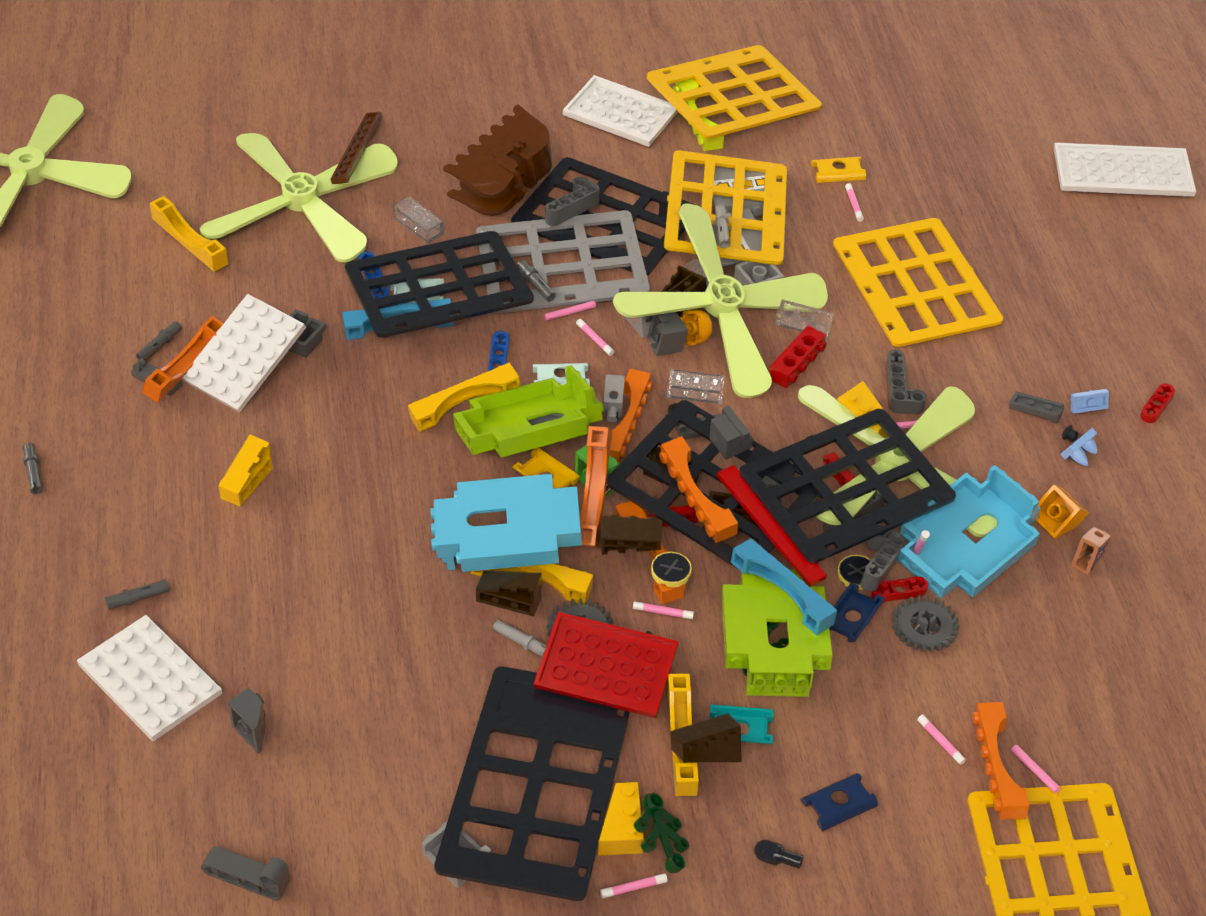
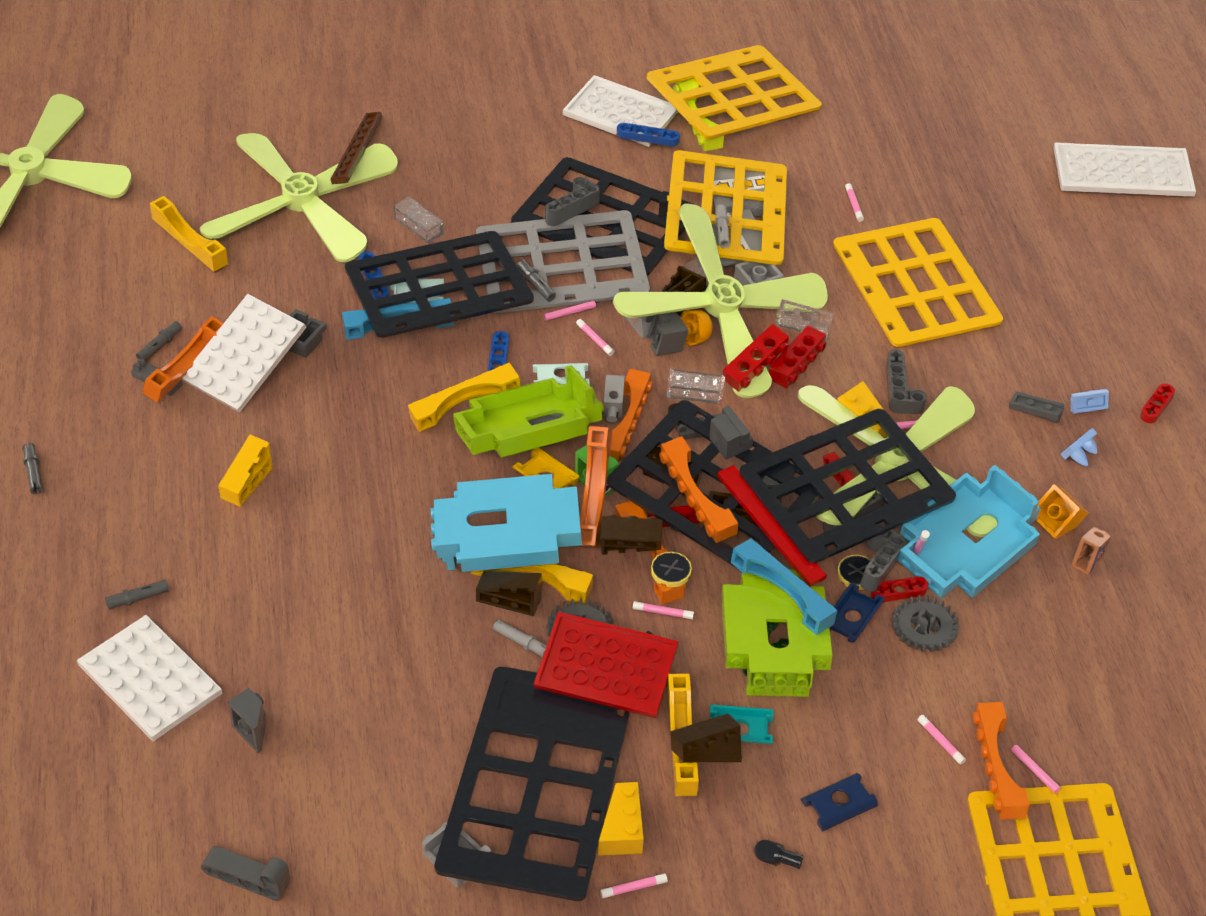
(503, 163): reddish brown animal -> none
(654, 807): dark green plant -> none
(665, 137): none -> blue beam
(757, 349): none -> red brick
(828, 173): yellow piece -> none
(1070, 434): black piece -> none

